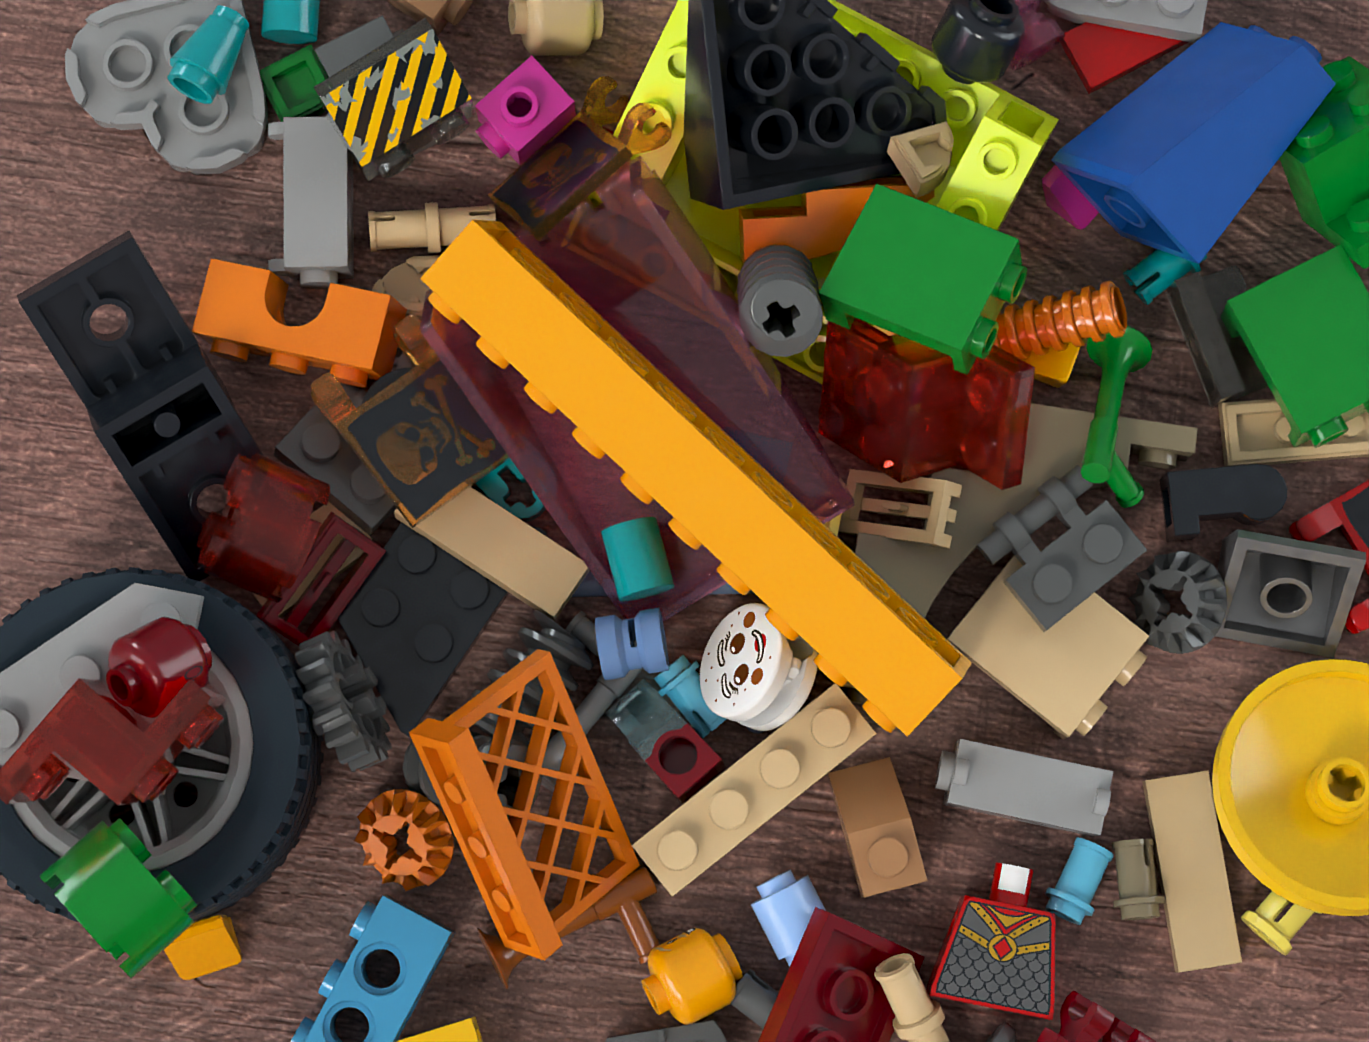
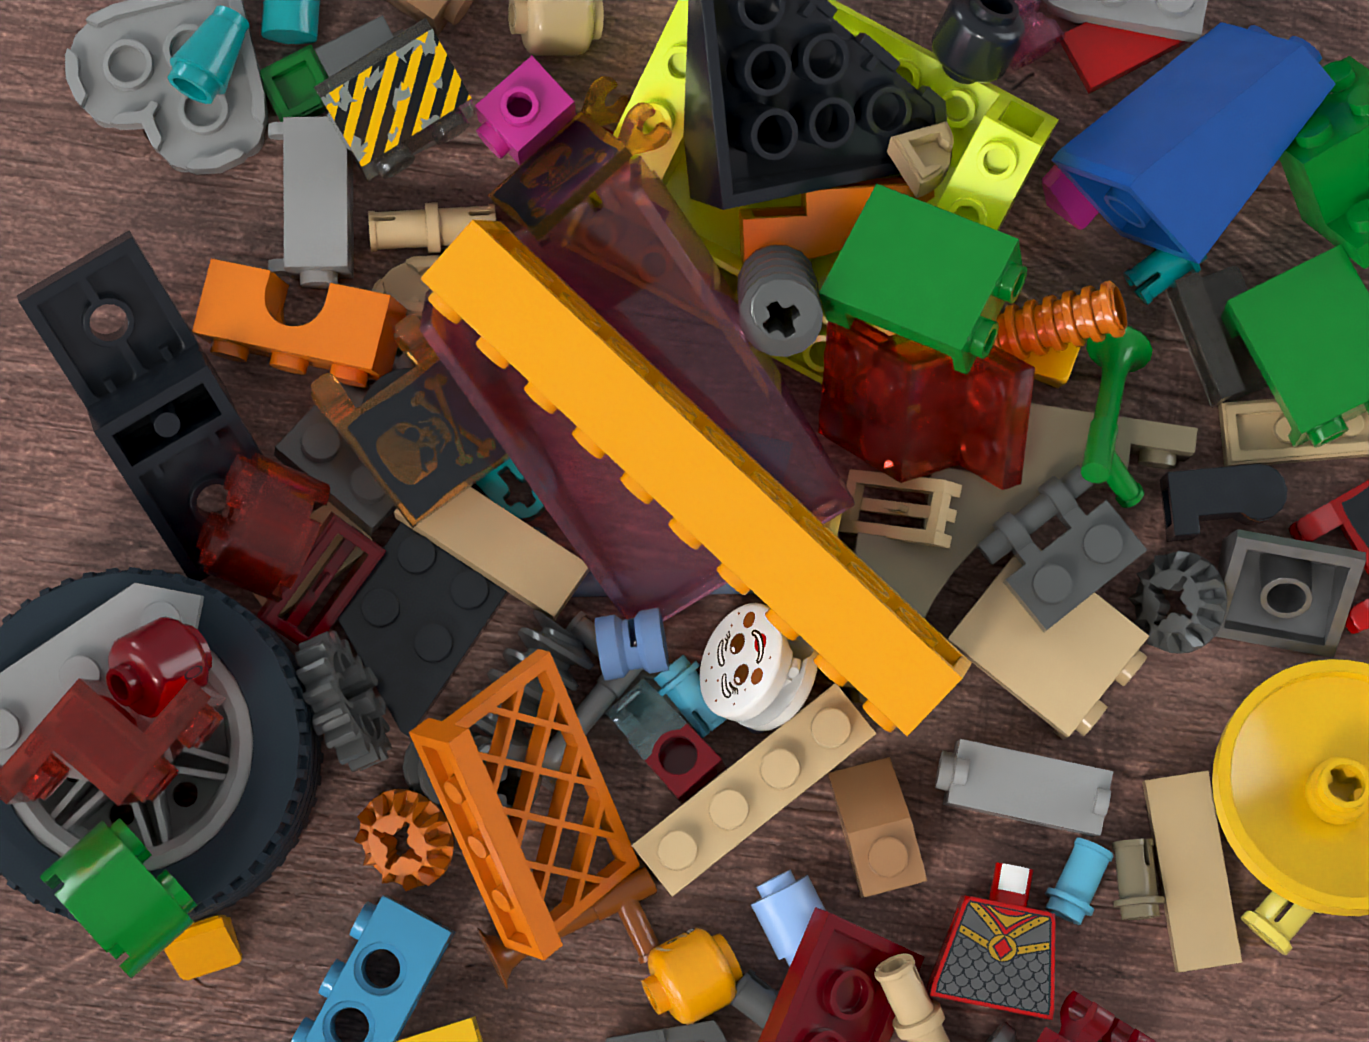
(637, 559): teal piece -> none

